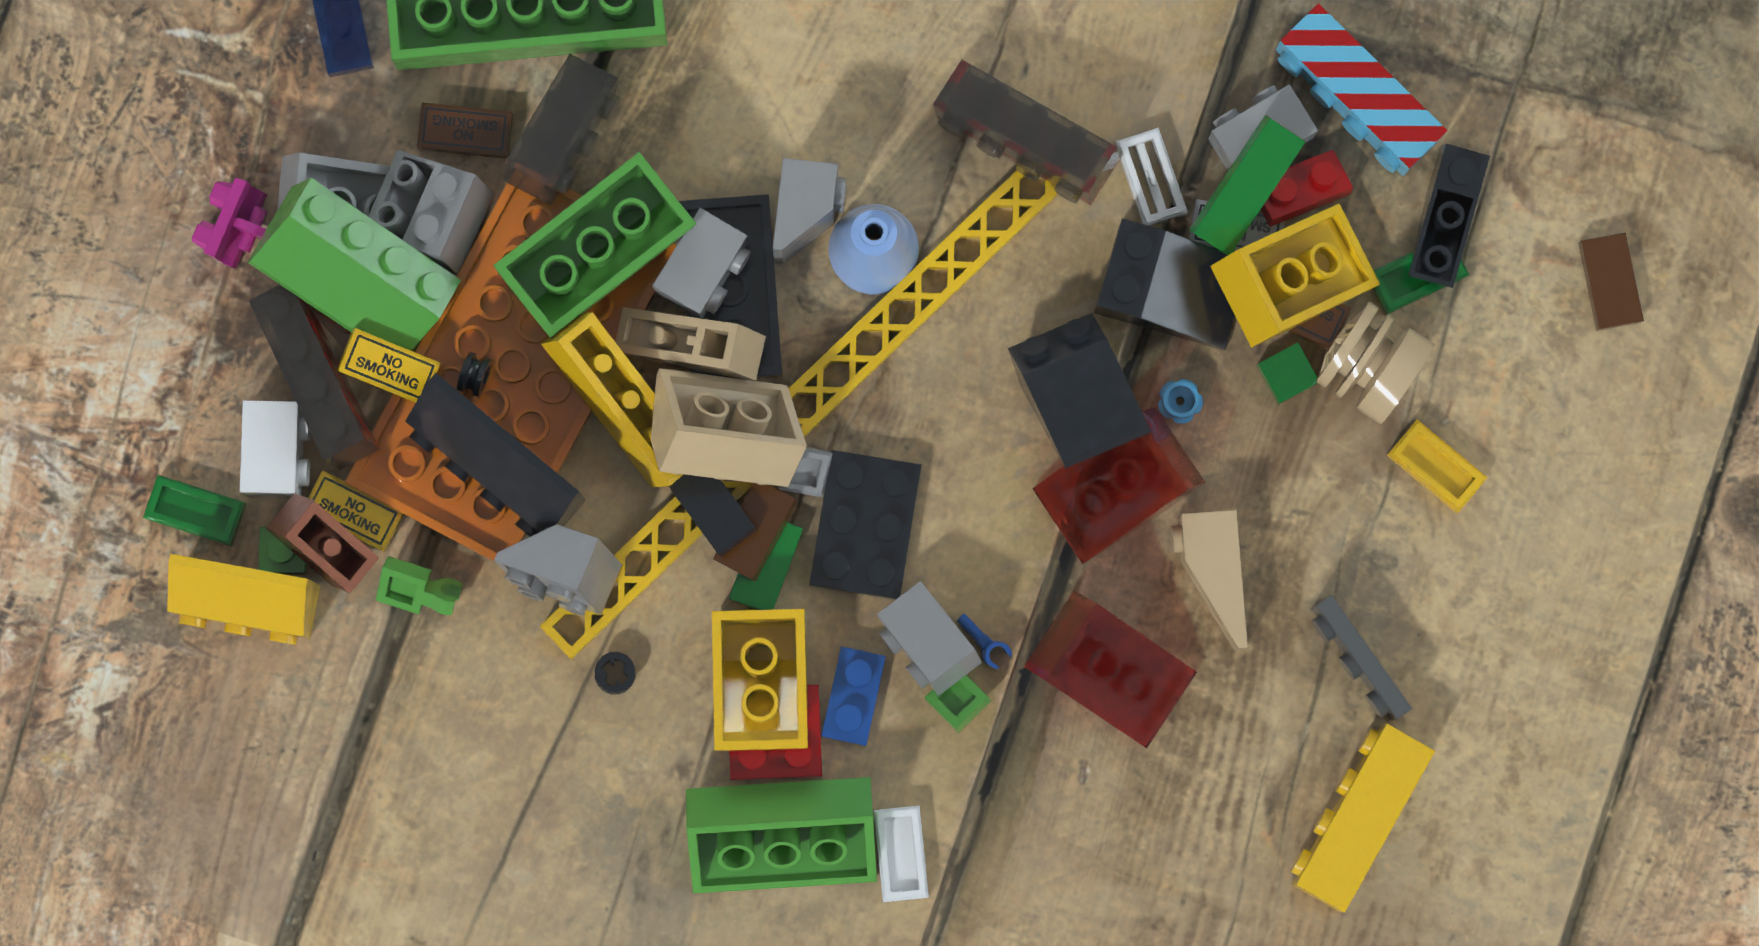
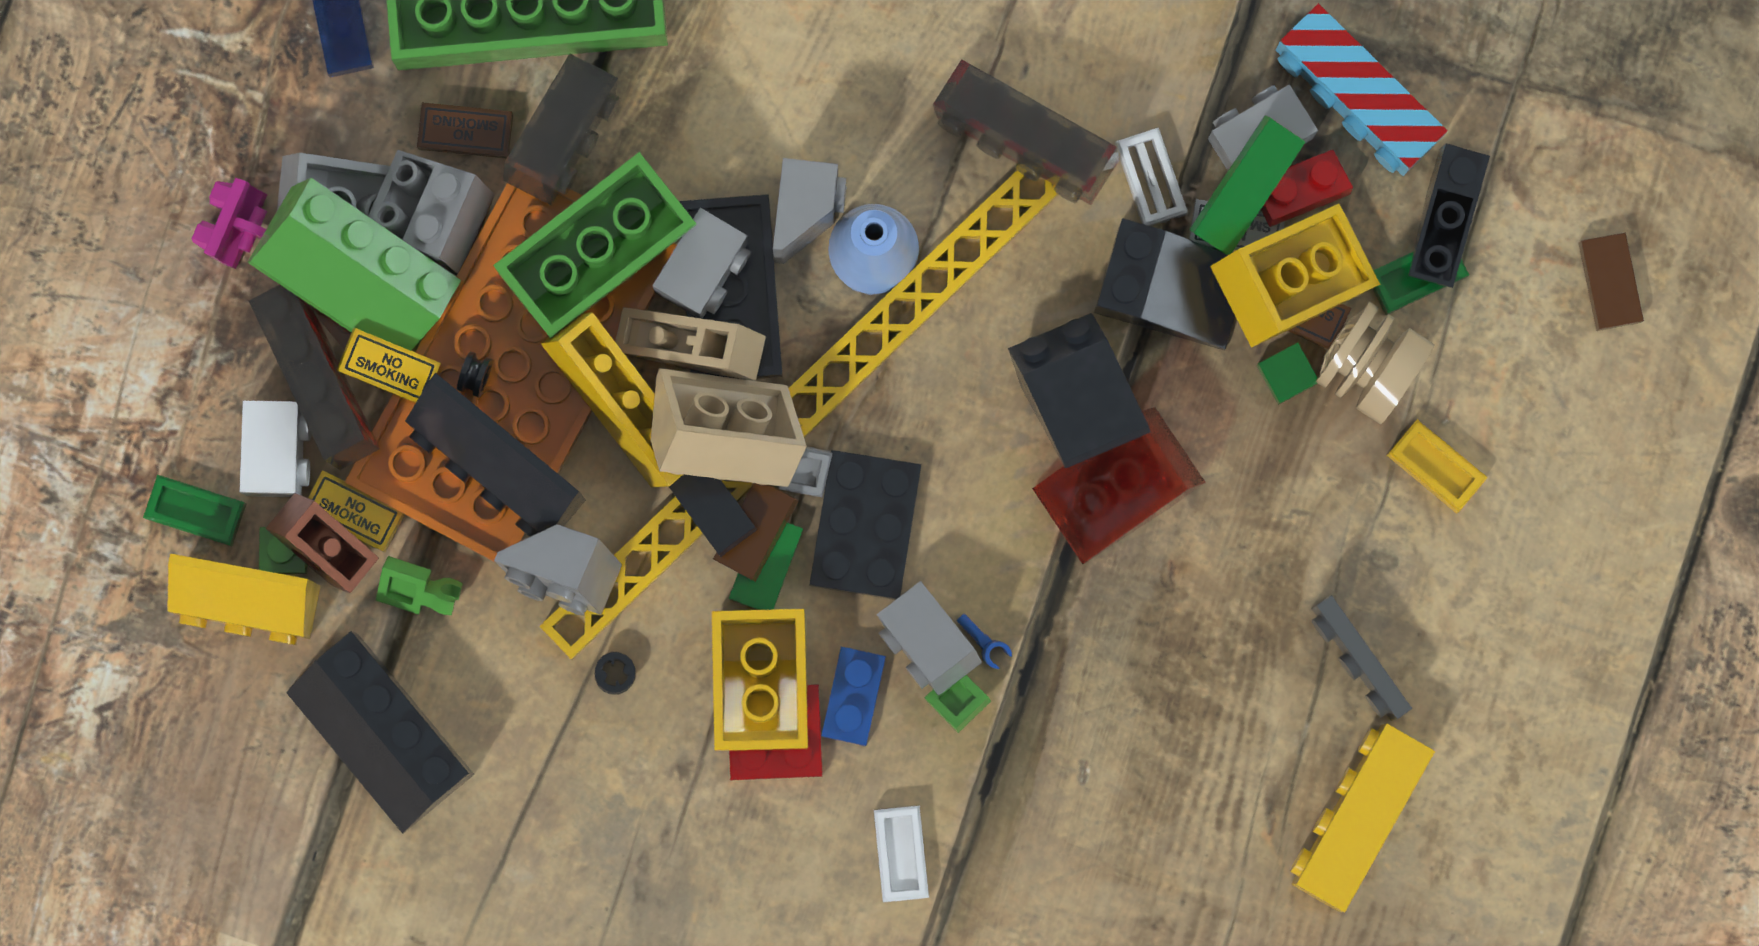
(379, 731): none -> black slope
(781, 835): bright green slope -> none
(1110, 669): clear red slope -> none
(1192, 401): dark azure plate -> none
(1213, 563): tan slope -> none

